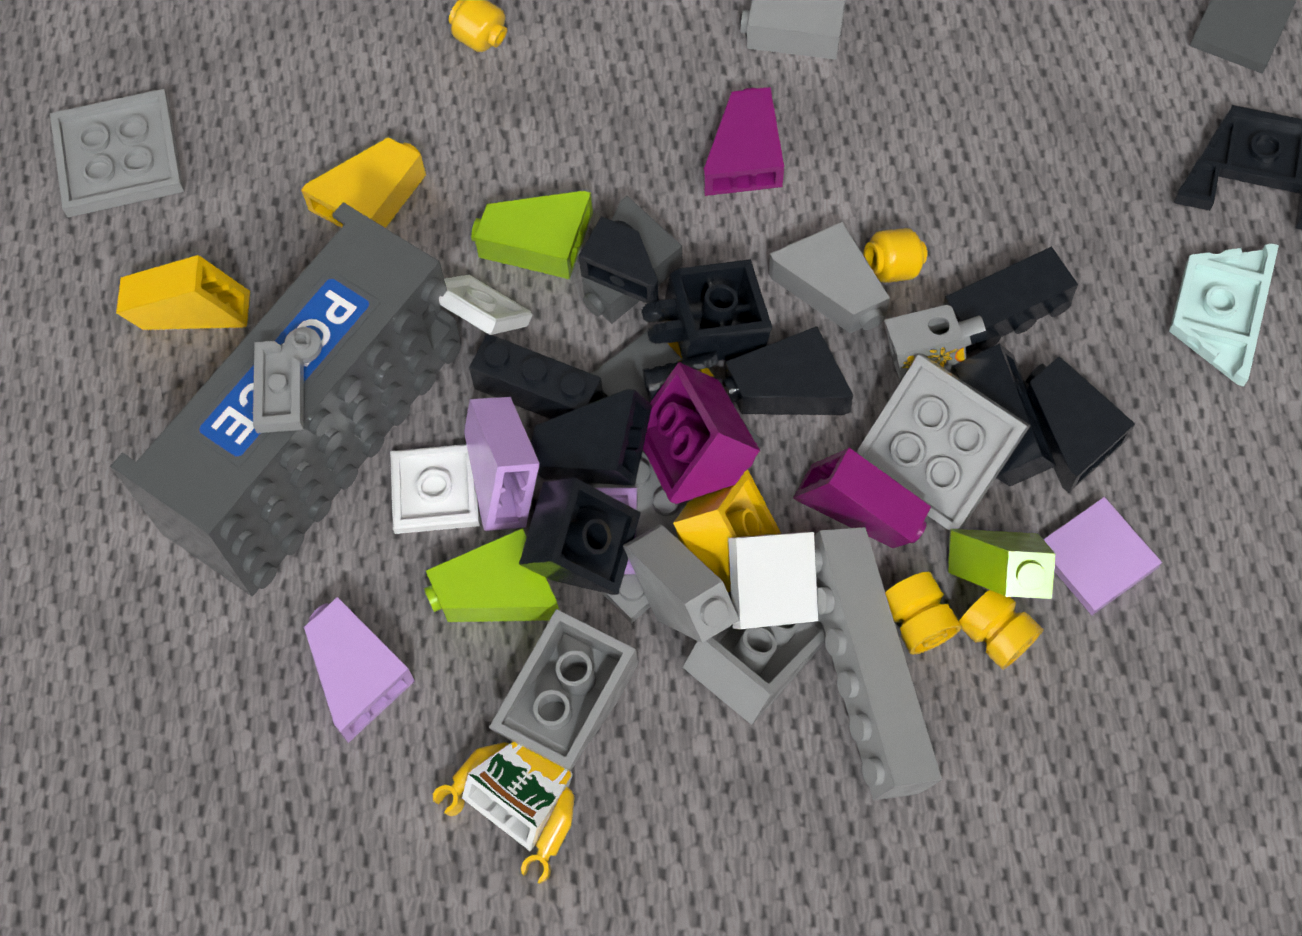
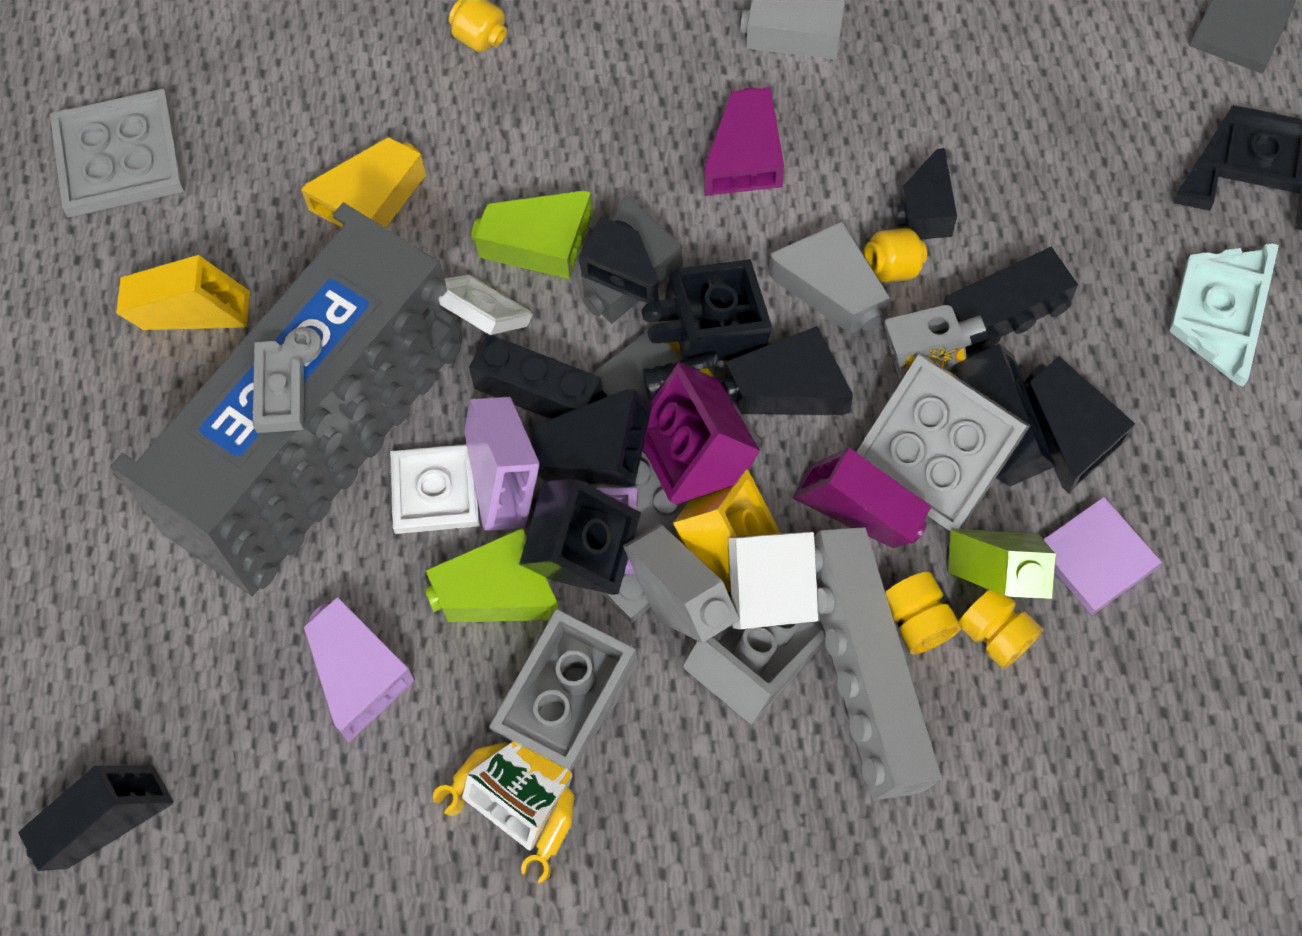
(93, 814): none -> black slope
(928, 200): none -> black slope

